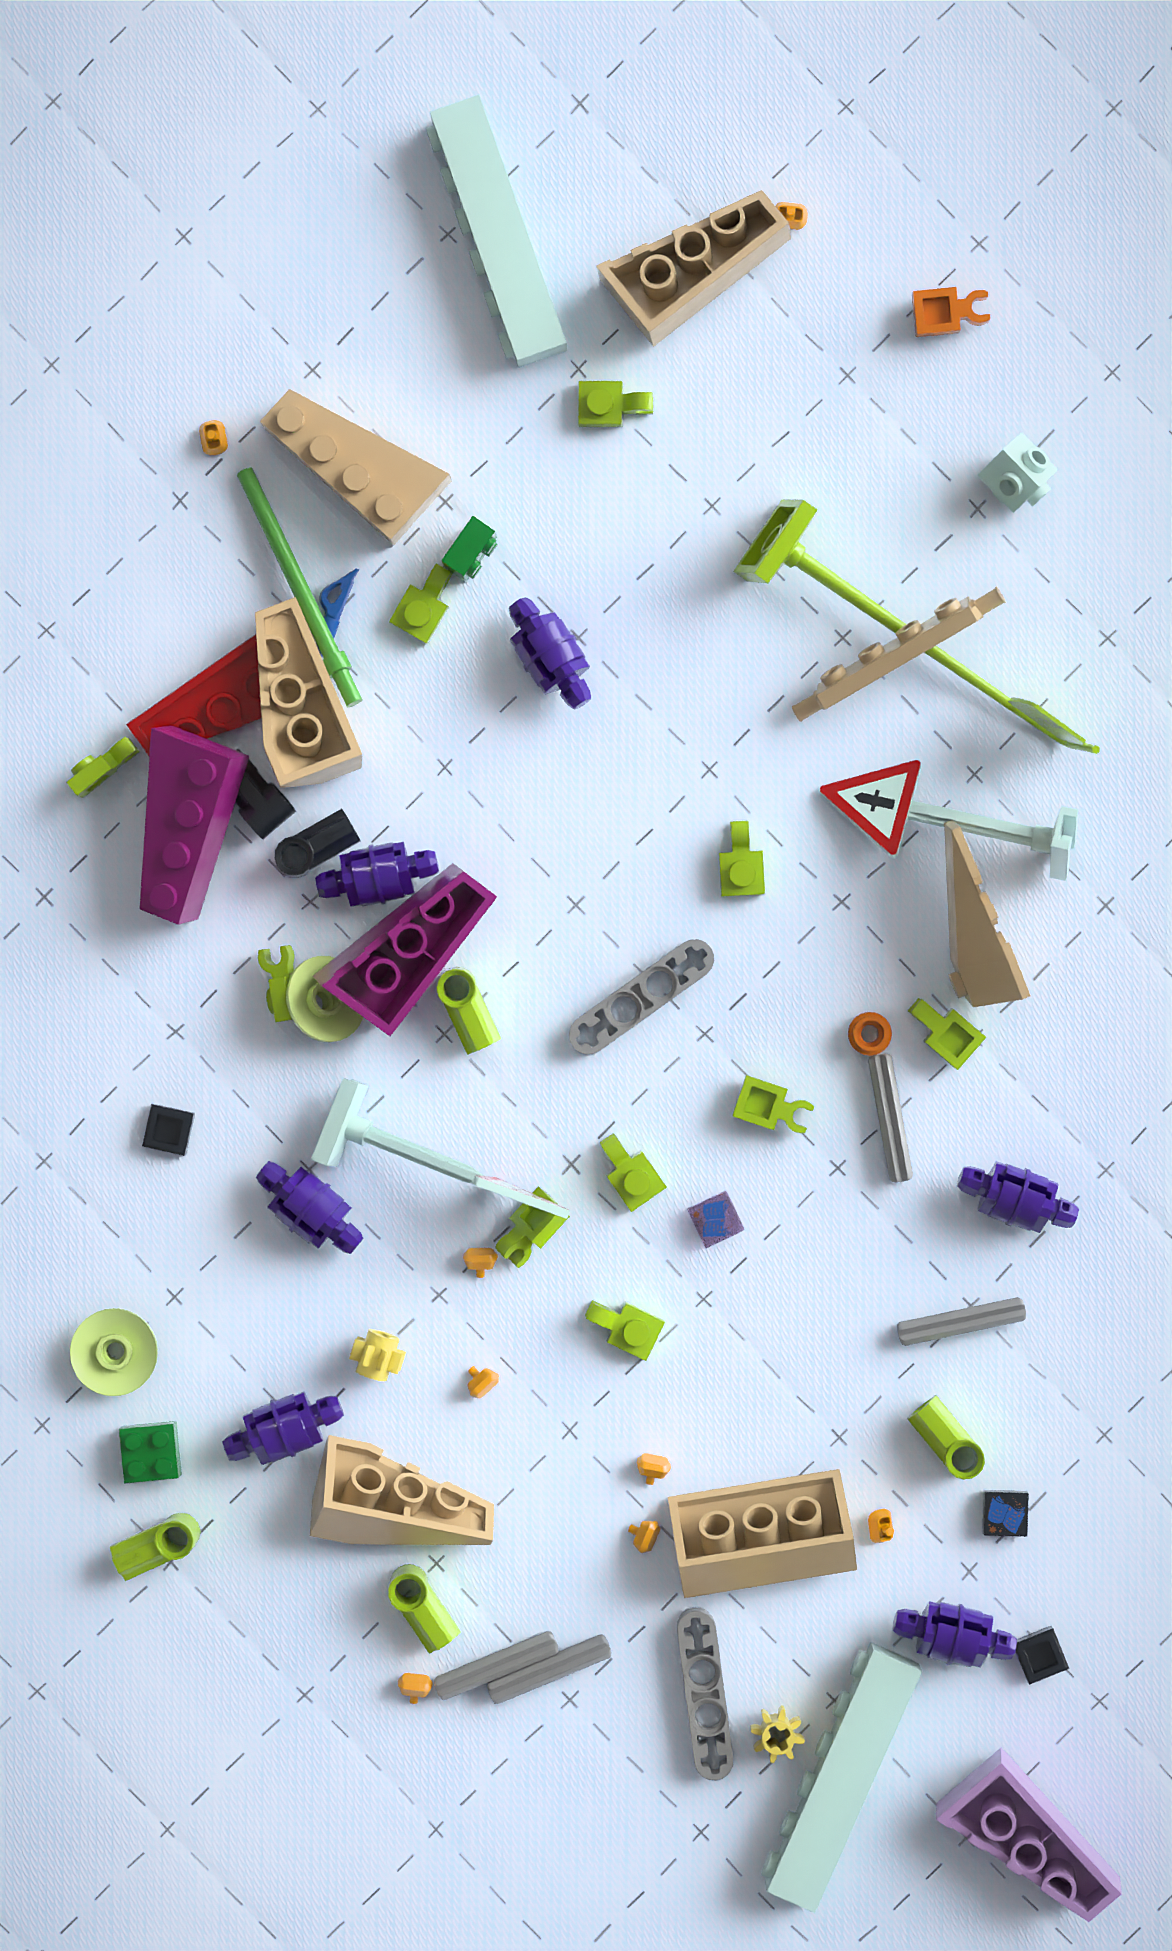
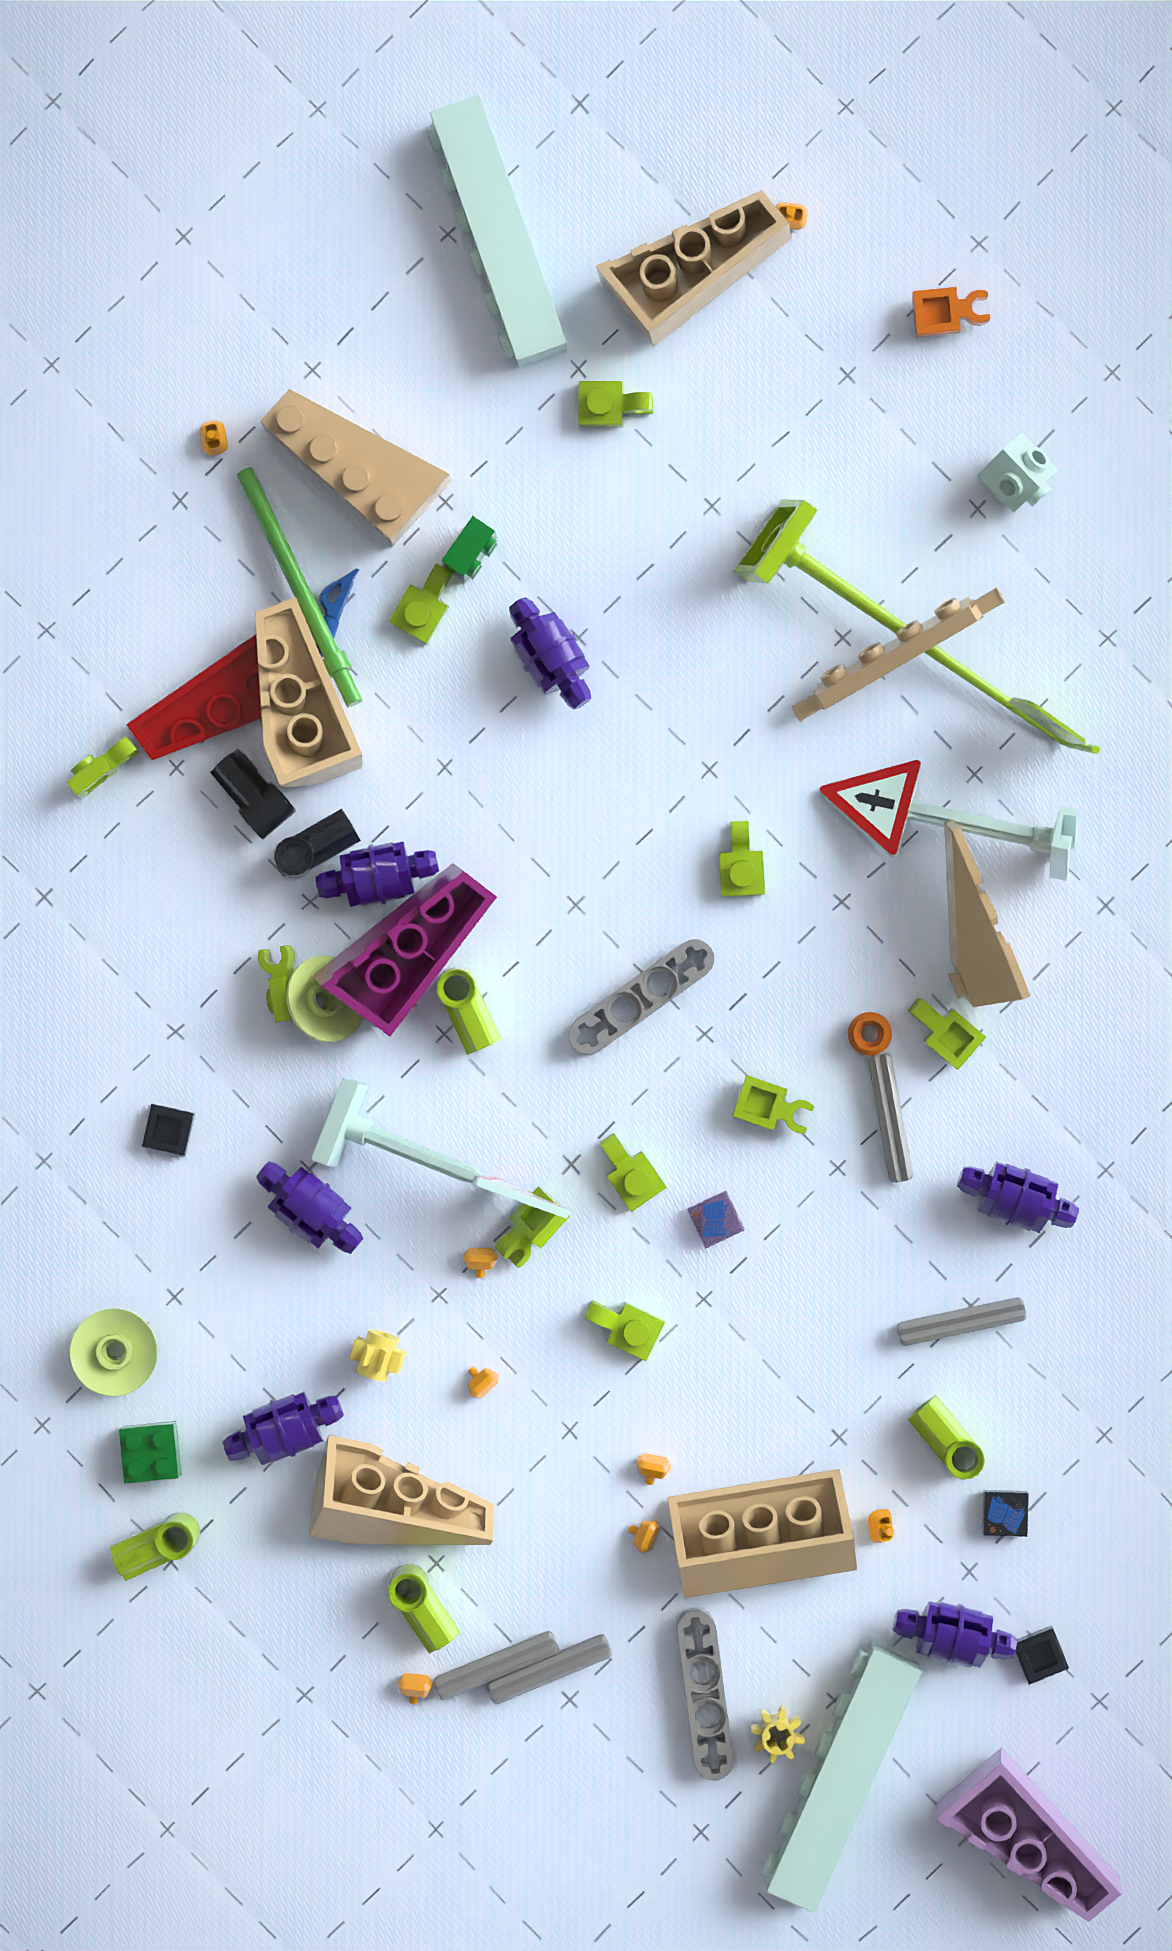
(185, 820): magenta wedge -> none

